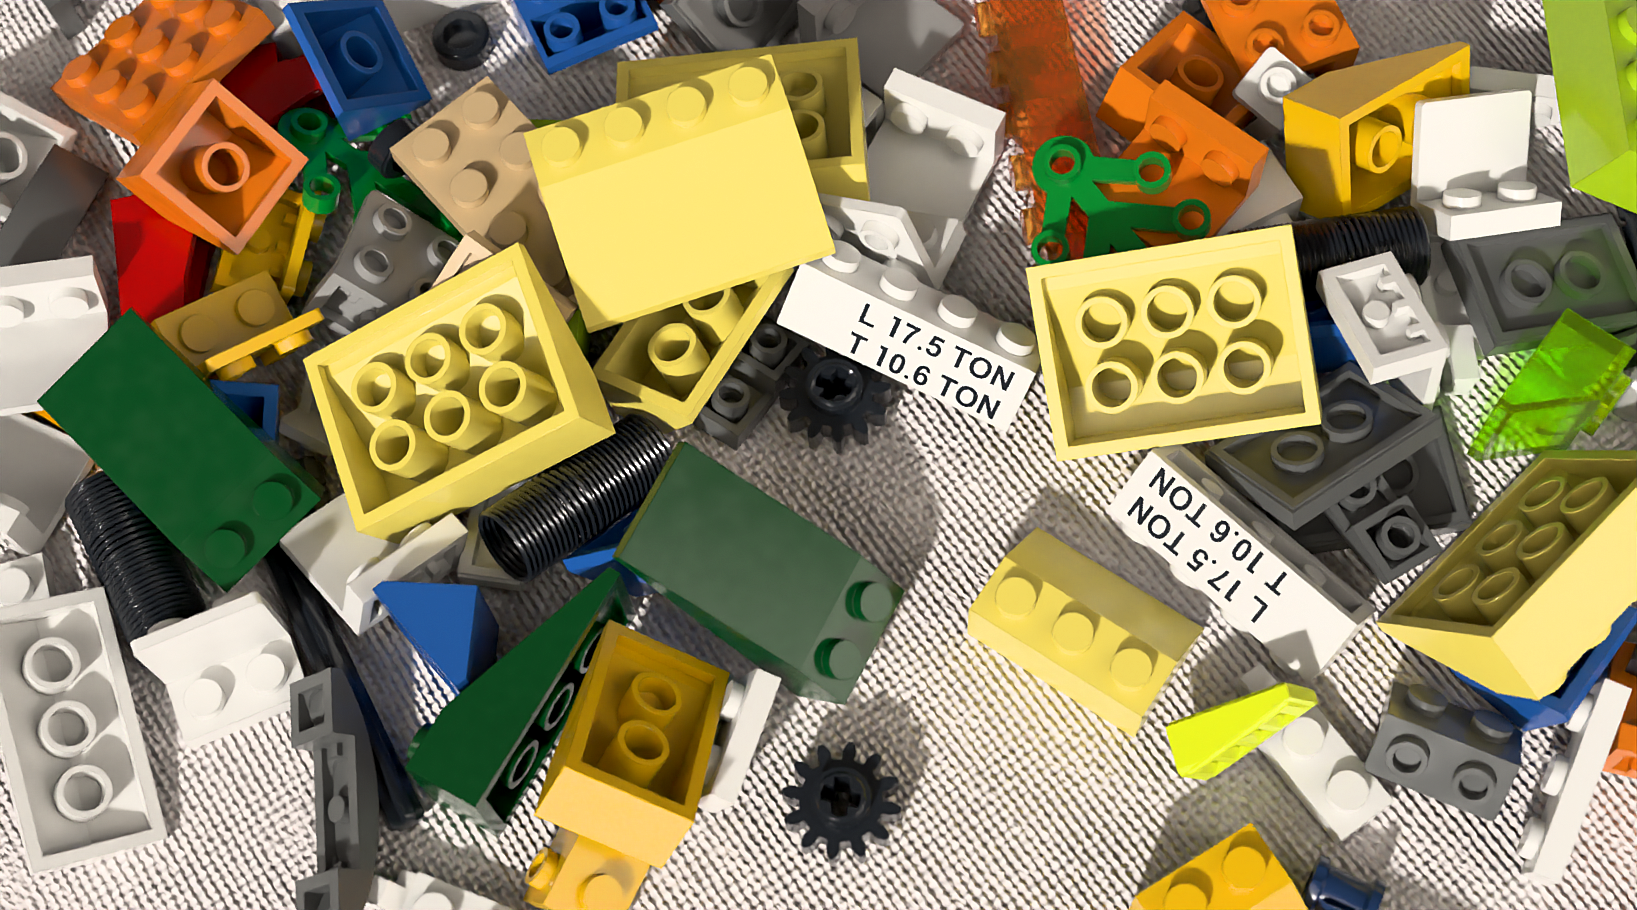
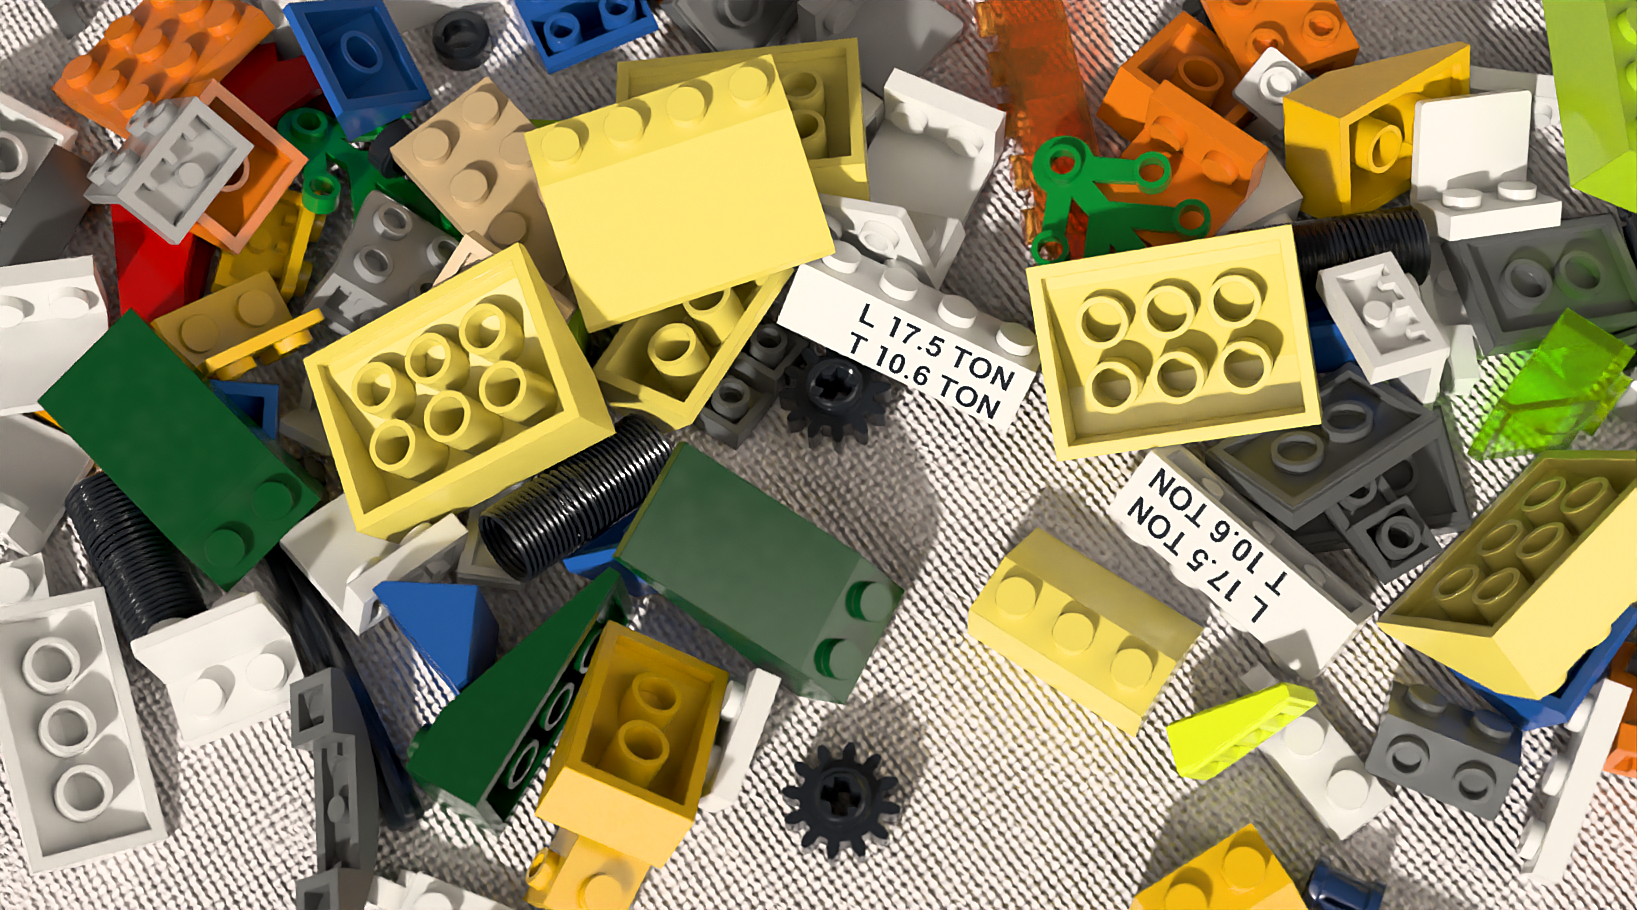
(169, 165): none -> light grey bracket

